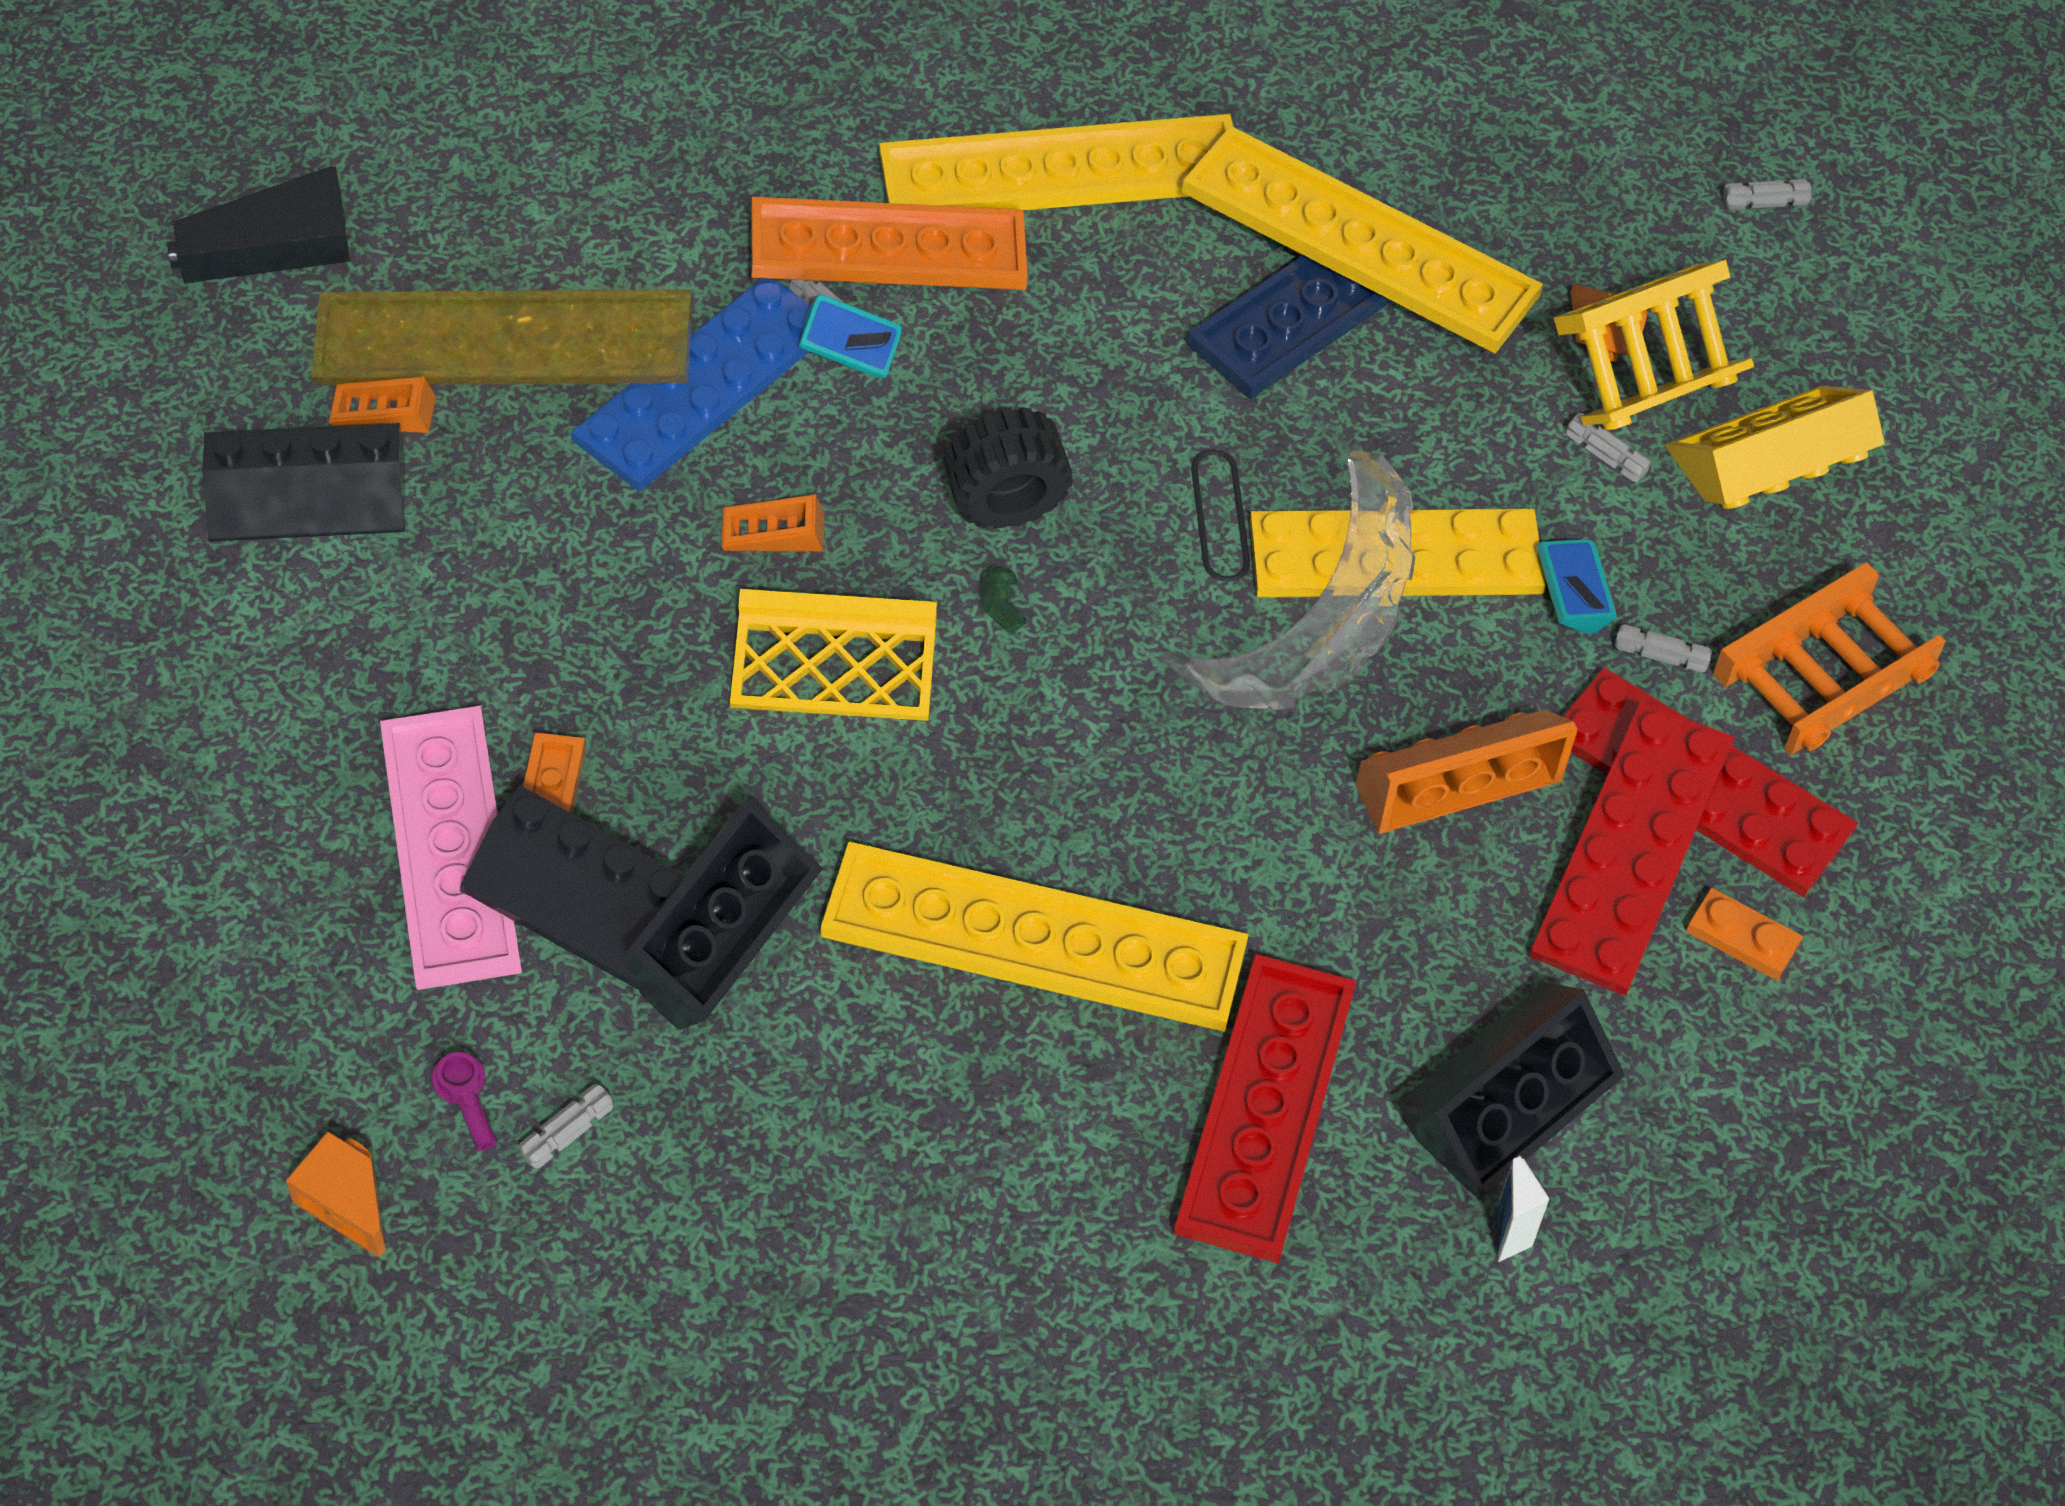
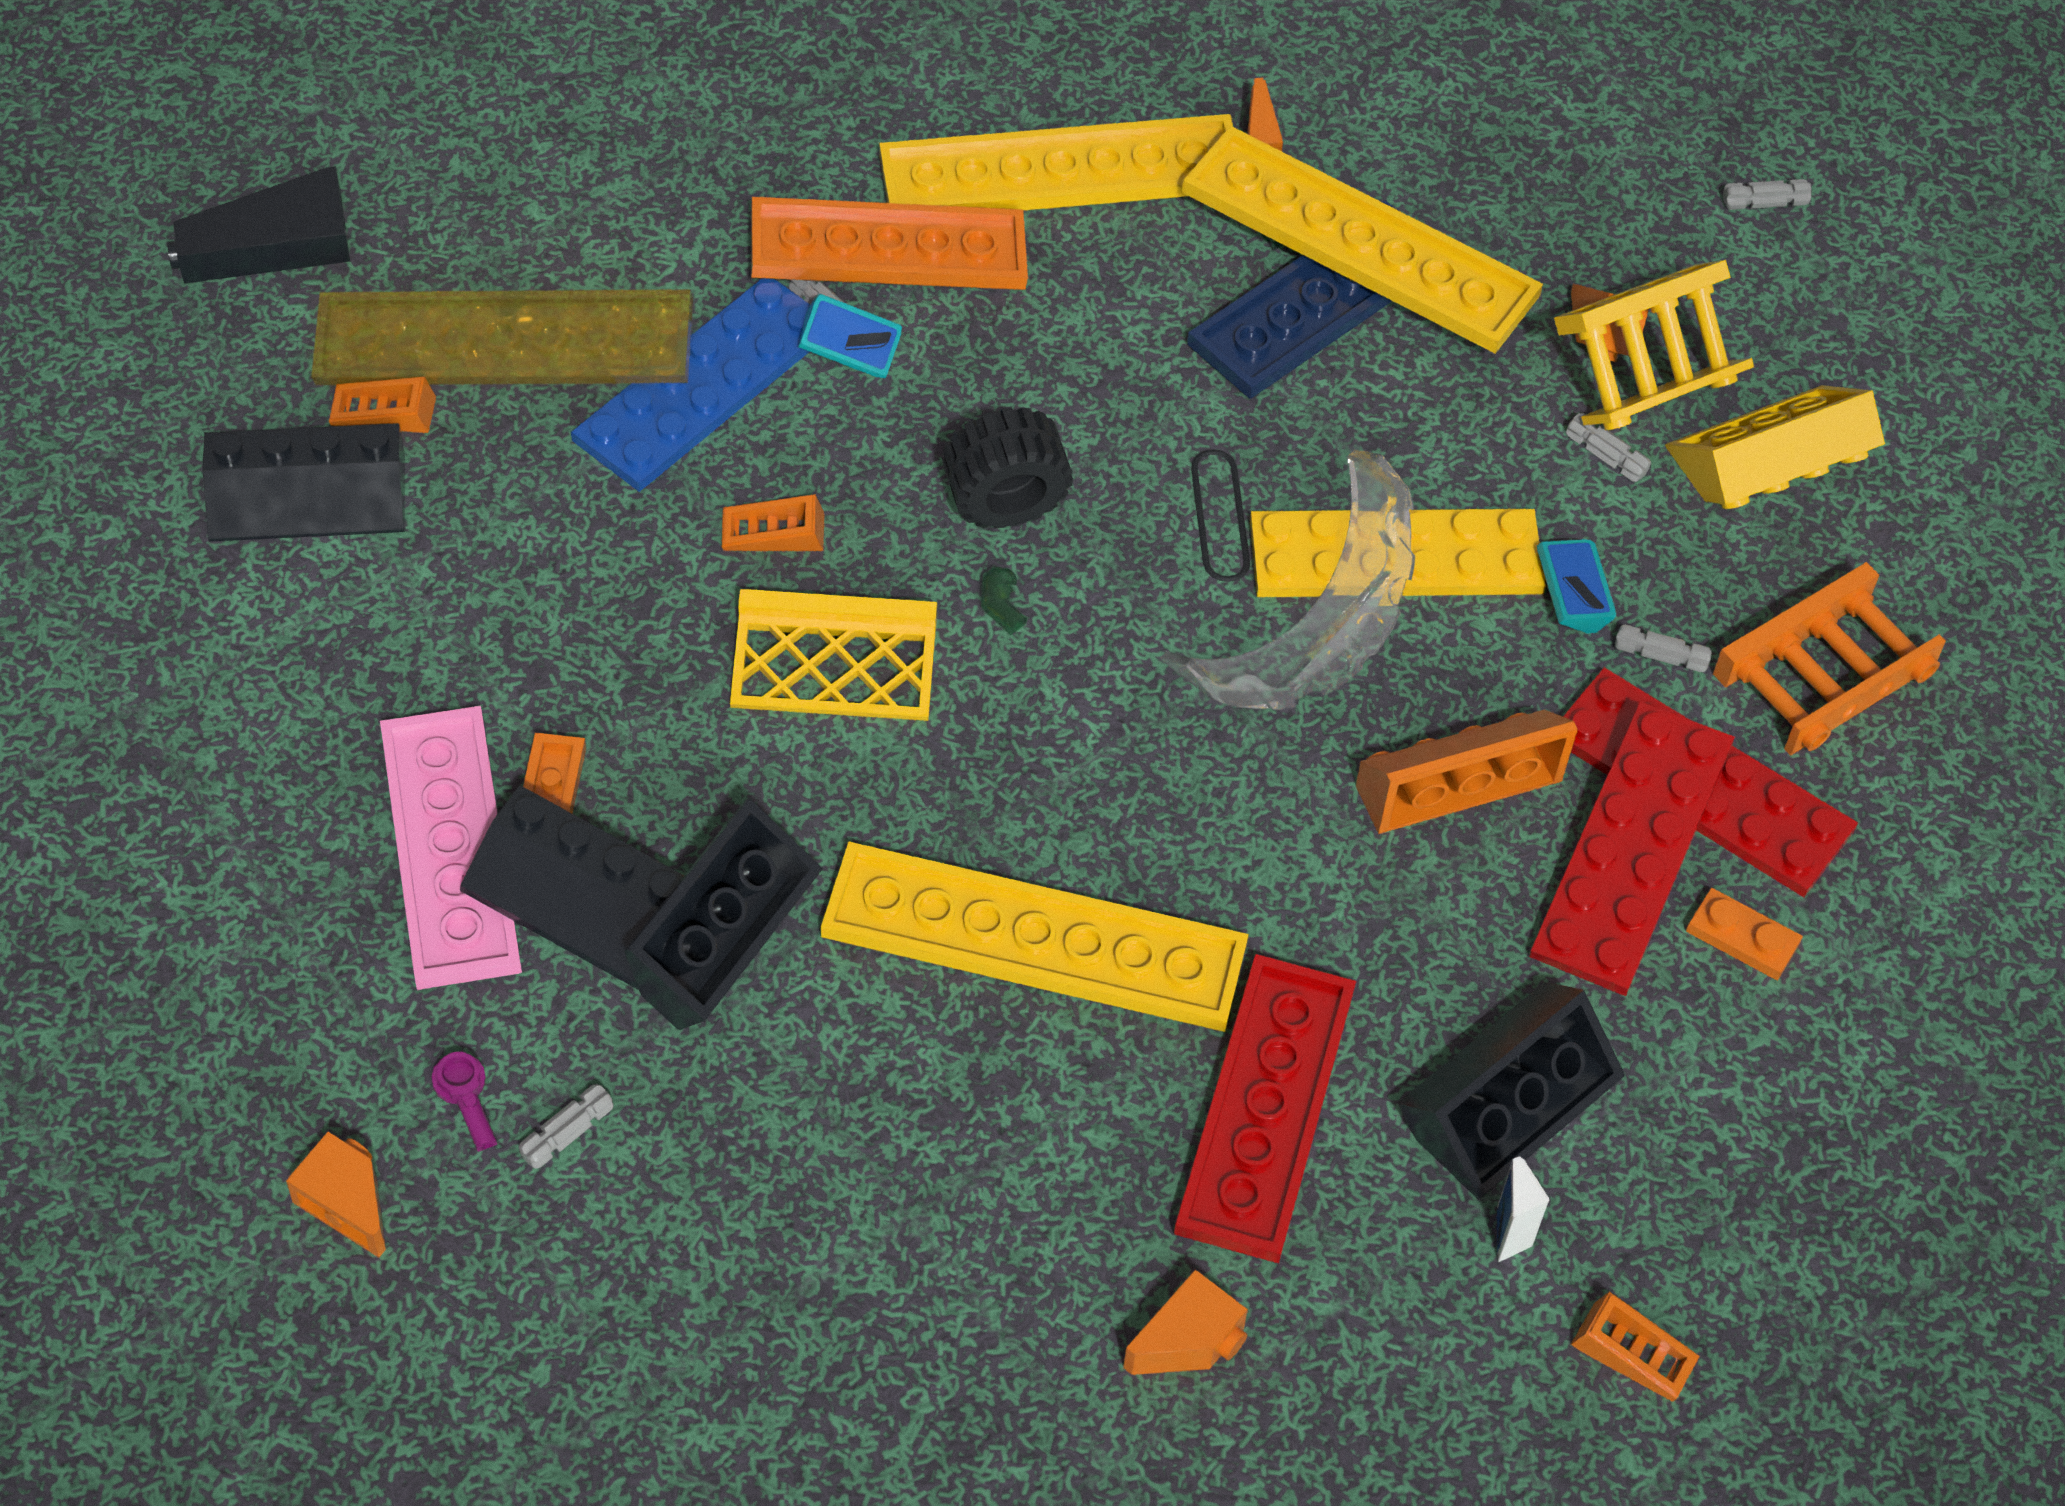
(1189, 1331): none -> orange slope
(1262, 118): none -> orange slope
(1627, 1362): none -> orange slope

